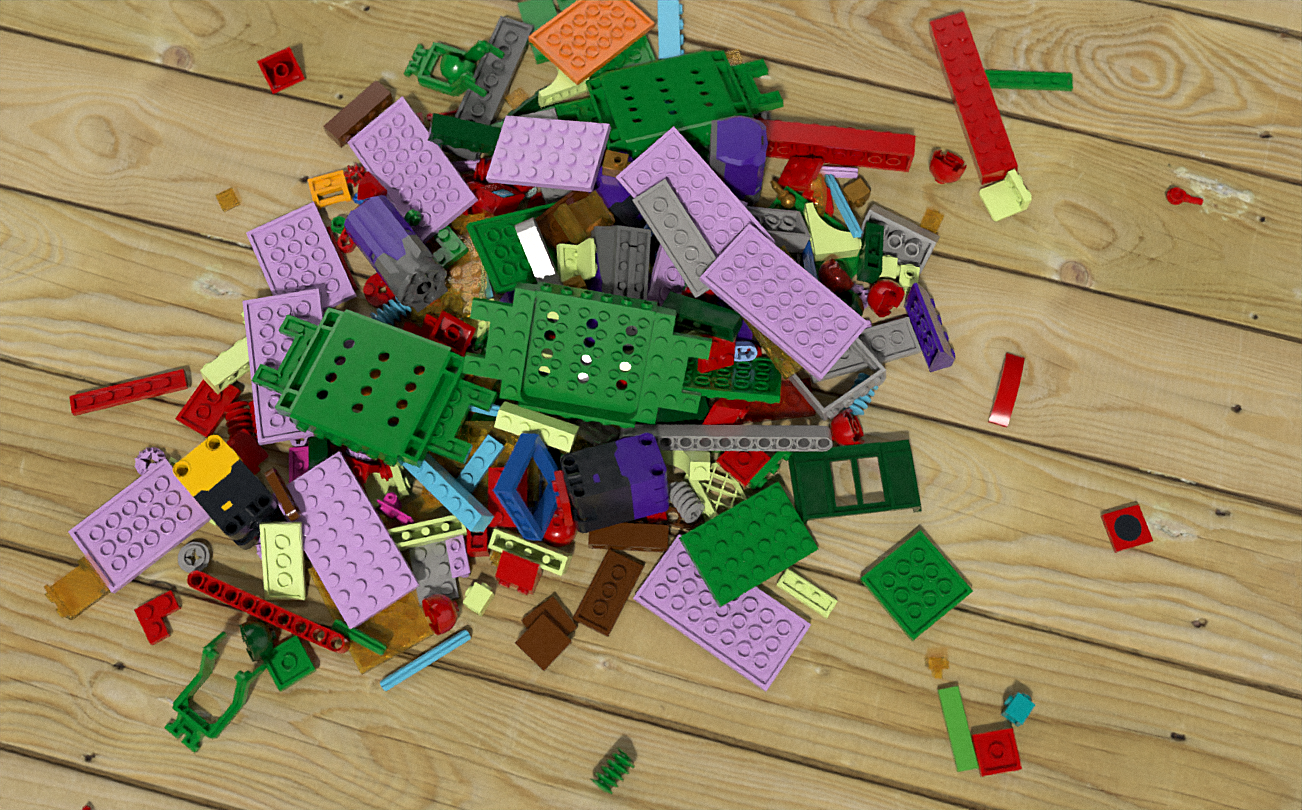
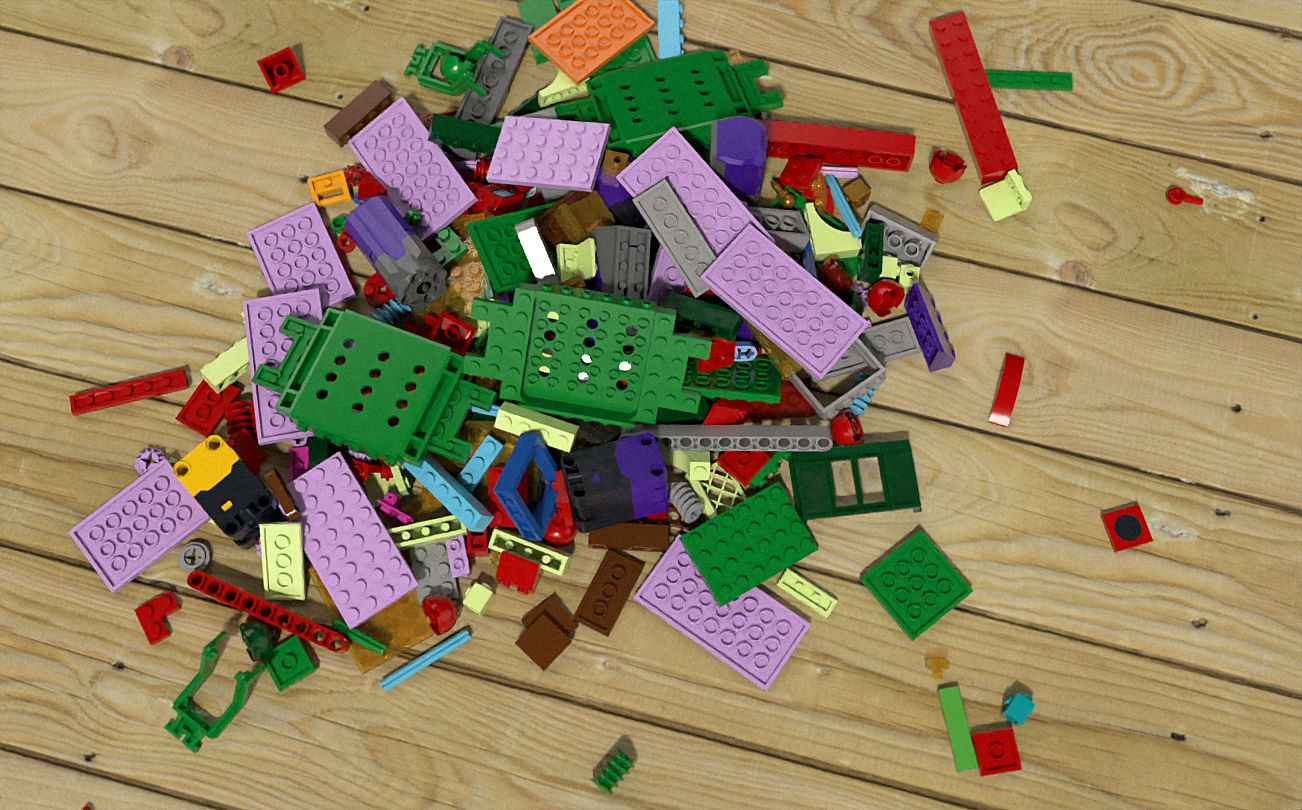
(77, 590): clear yellow panel -> none
(227, 199): clear yellow tile -> none
(515, 98): clear yellow tile -> none

